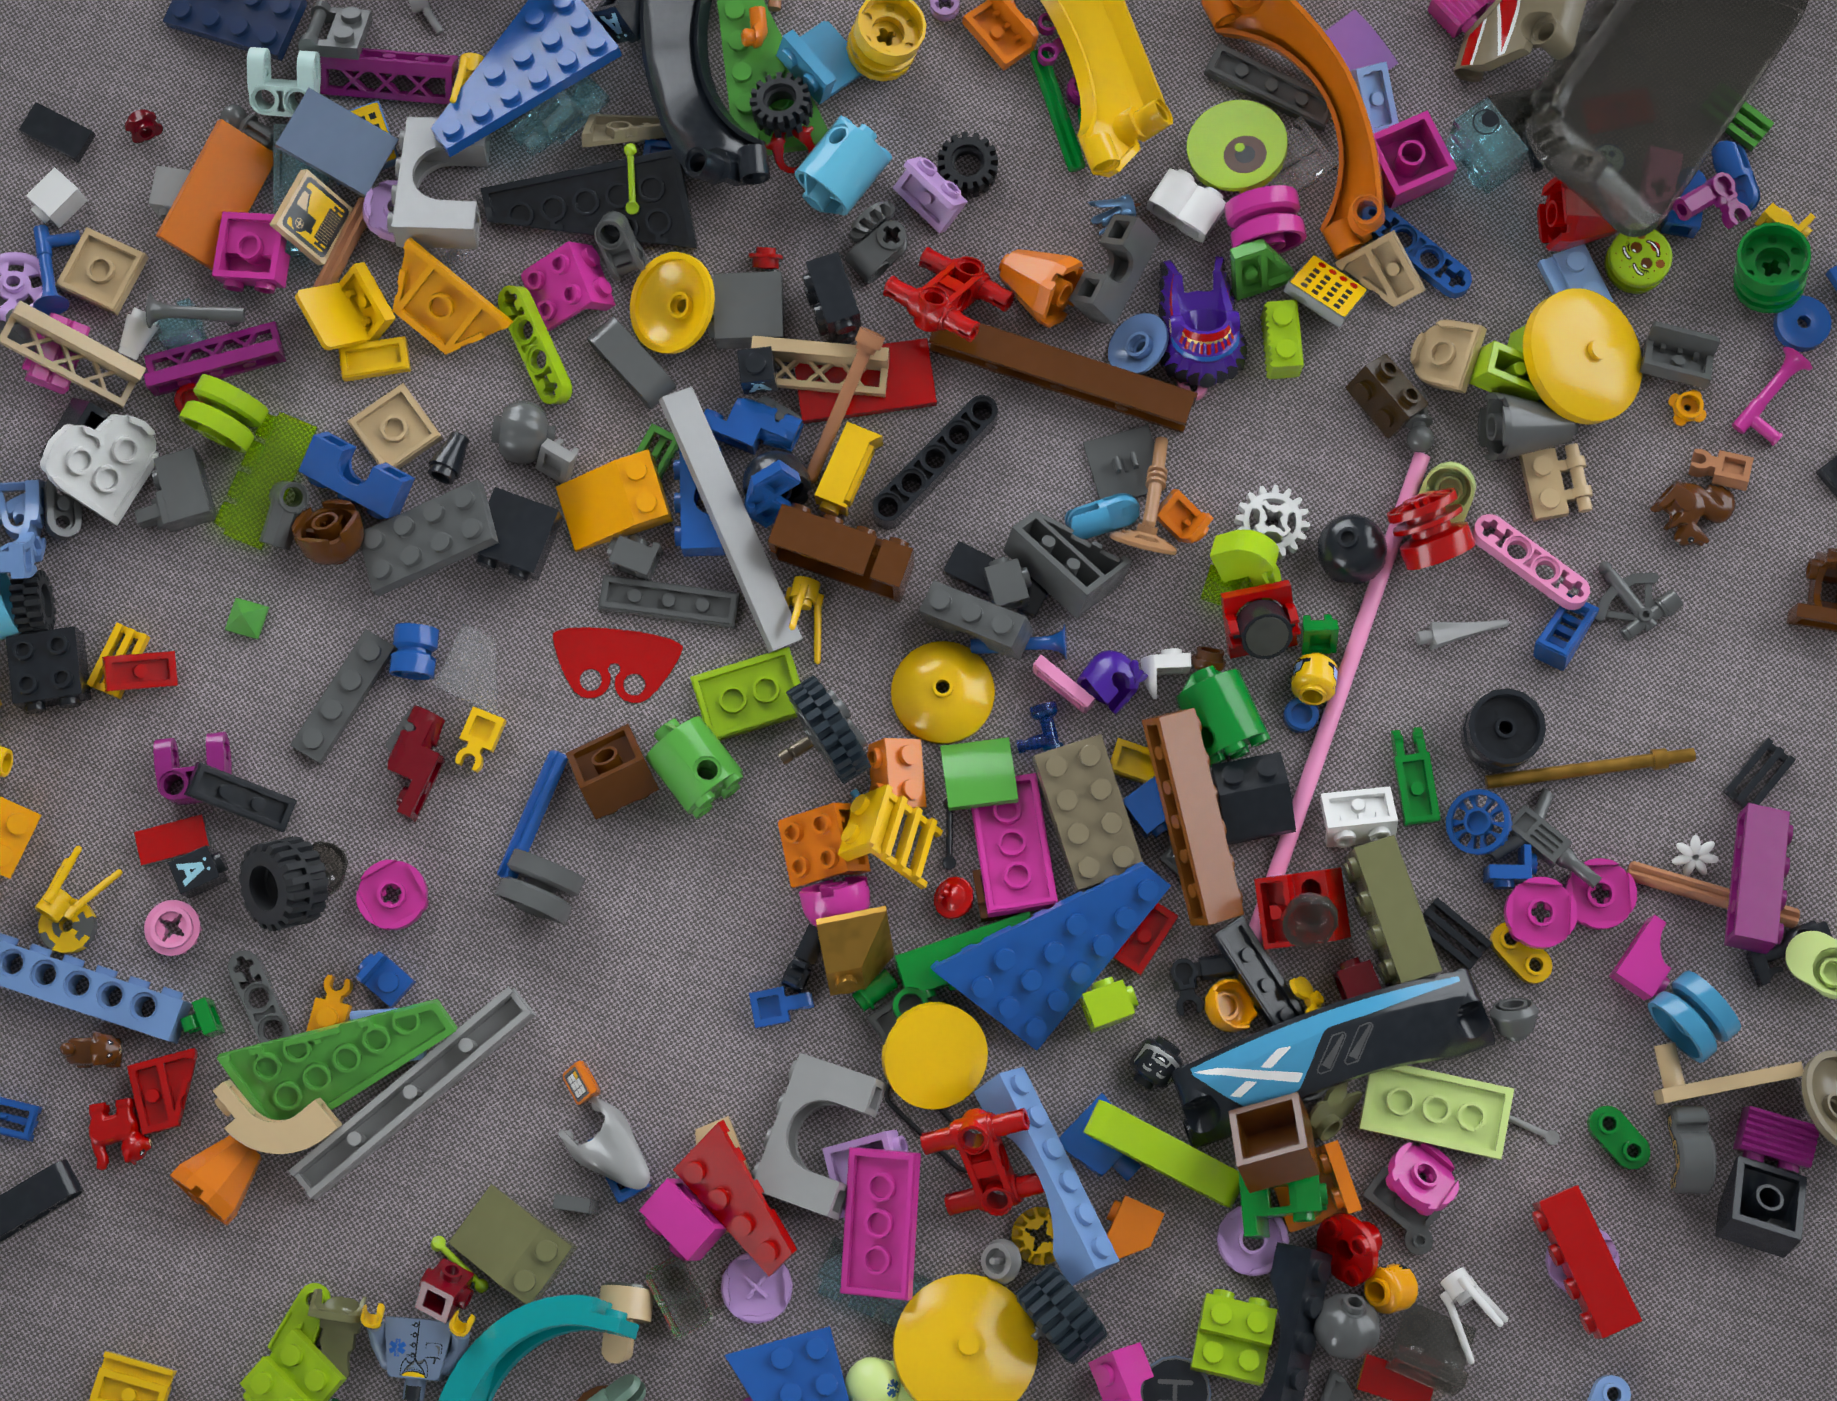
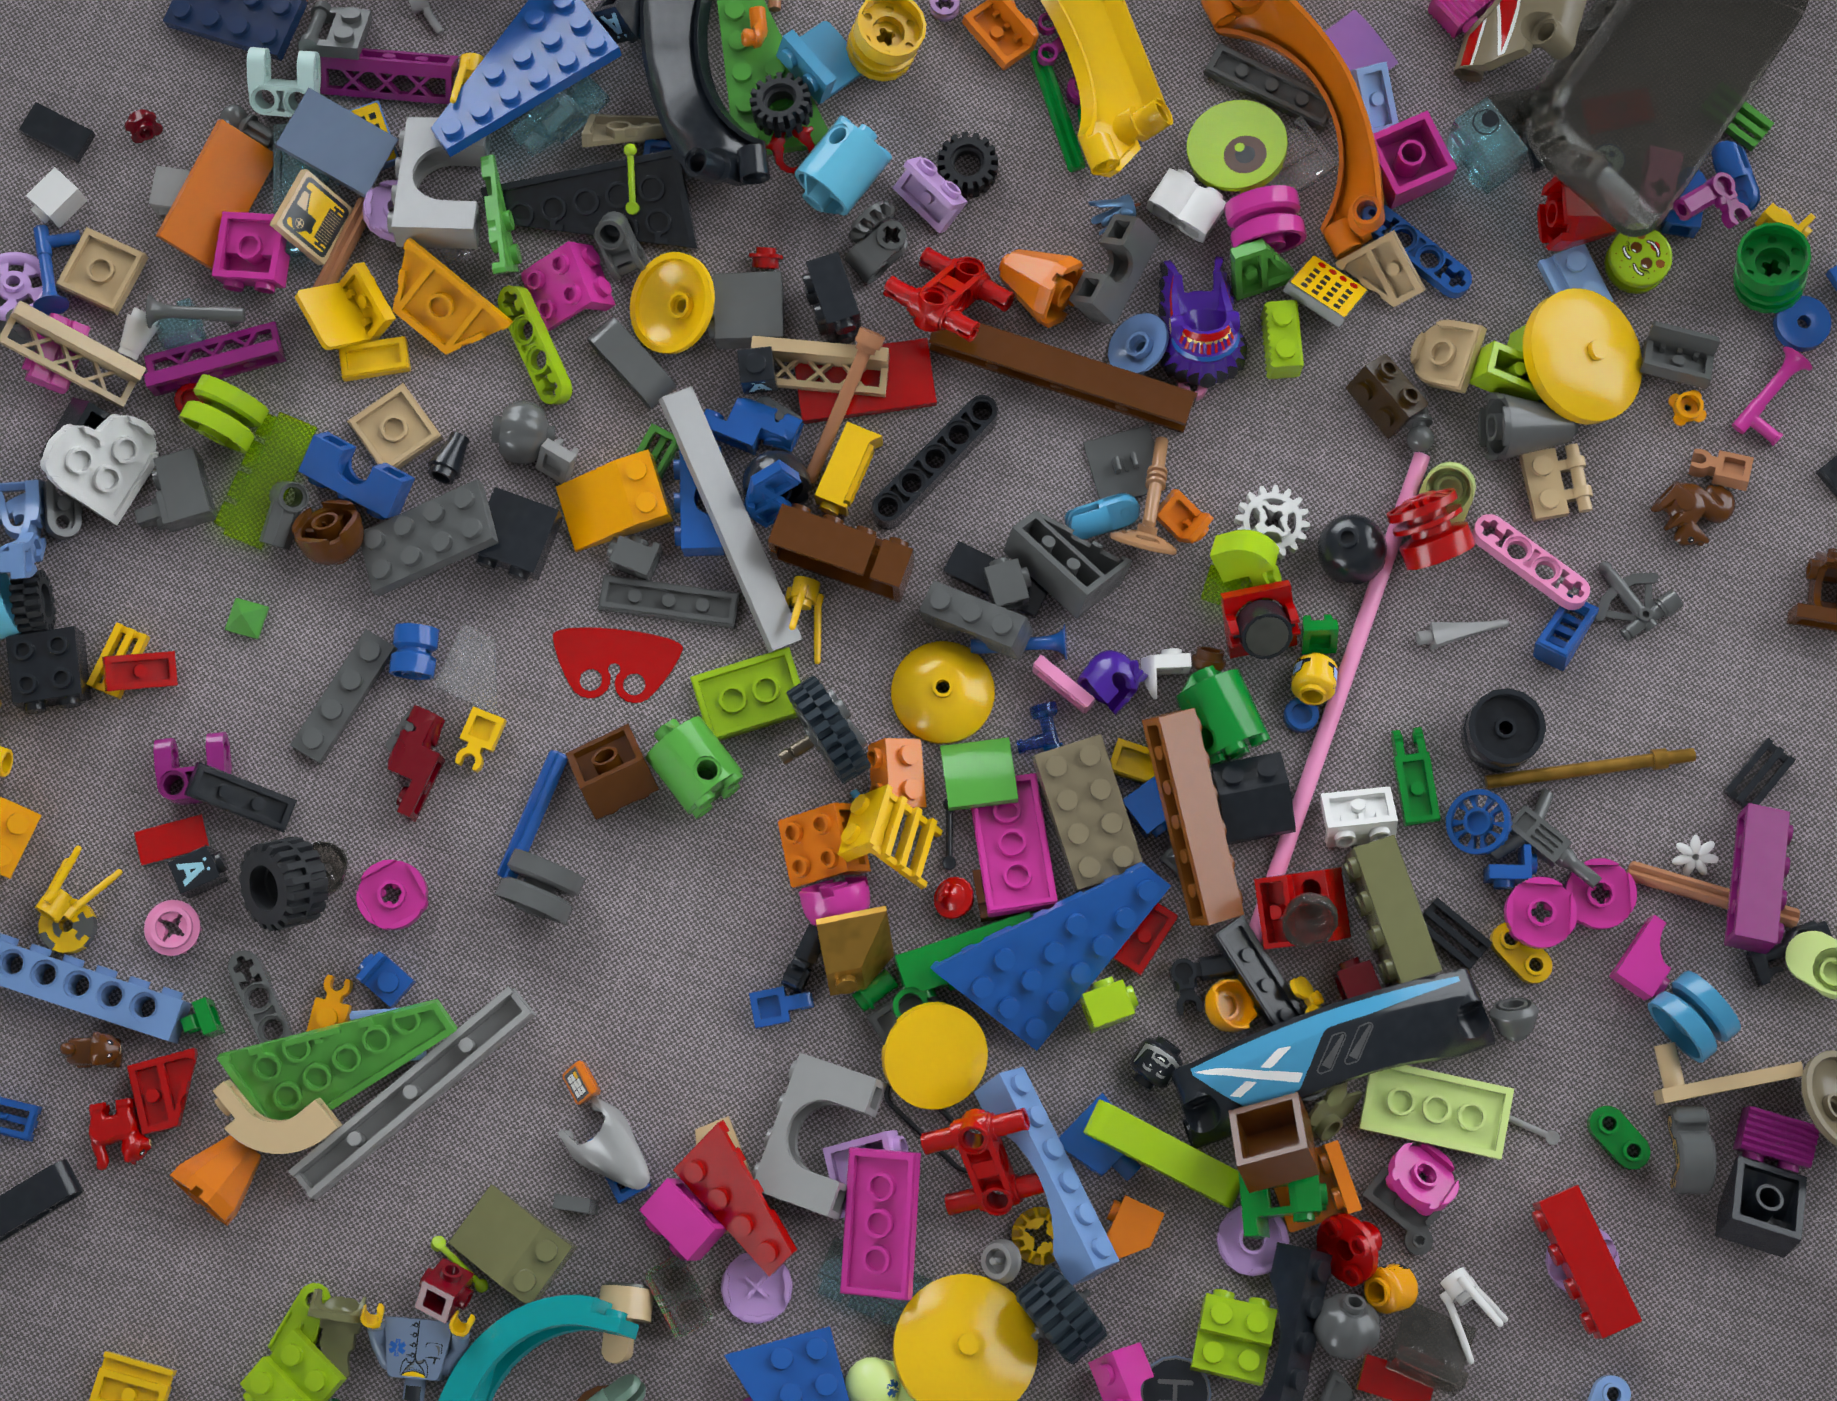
(499, 220): none -> bright green wing

